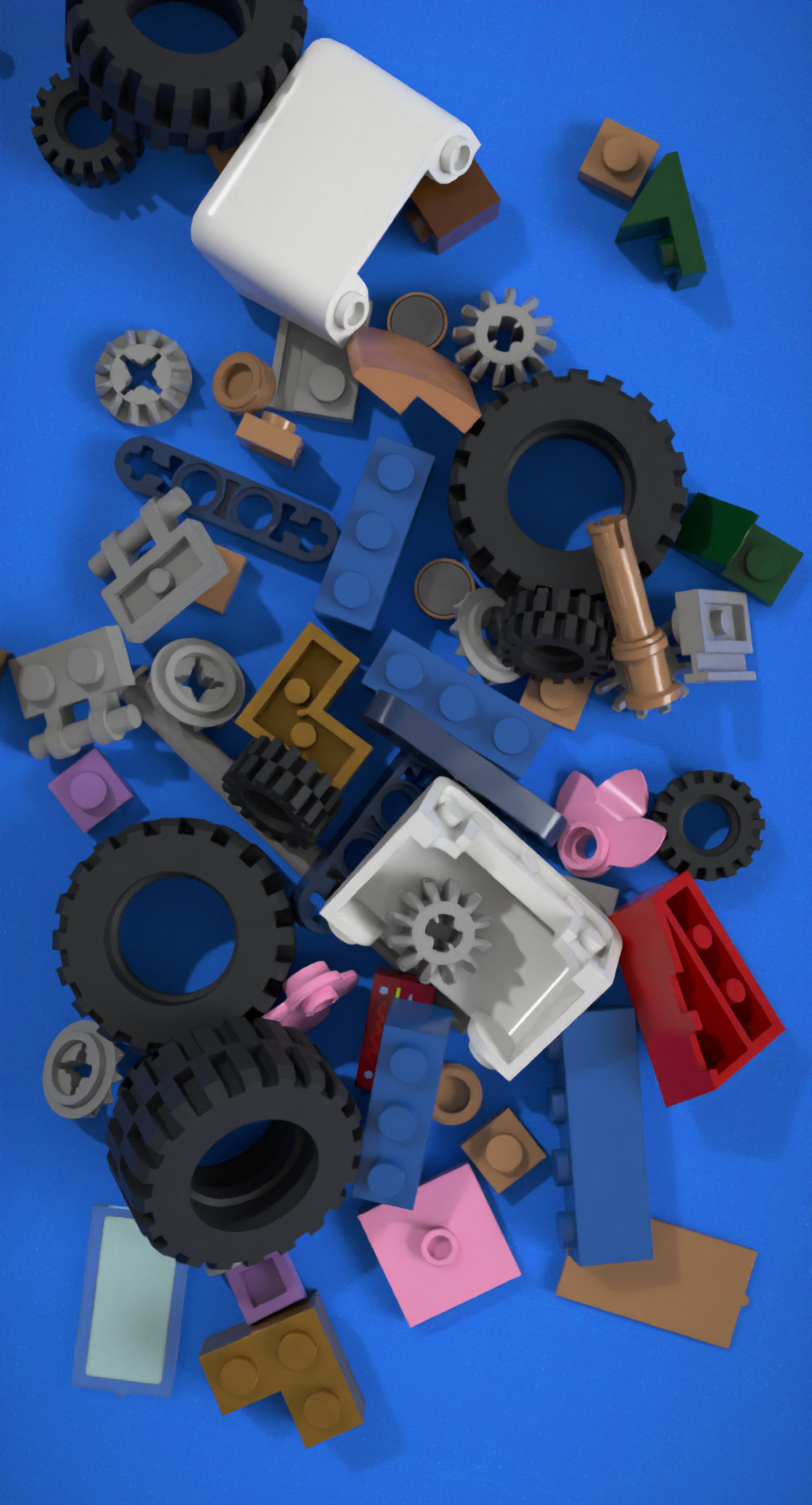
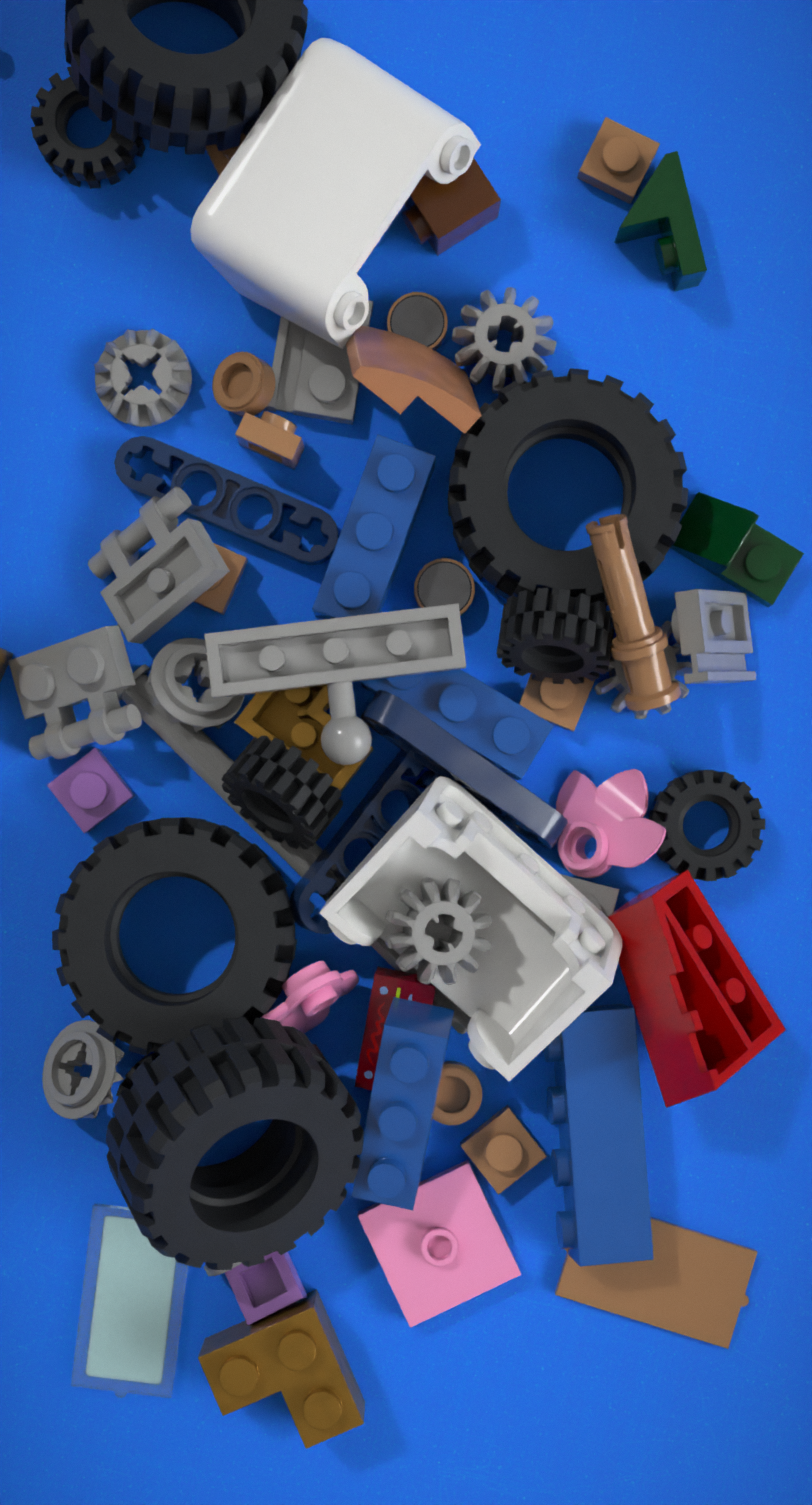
(336, 655): none -> light grey plate
(481, 611): light grey gear -> none

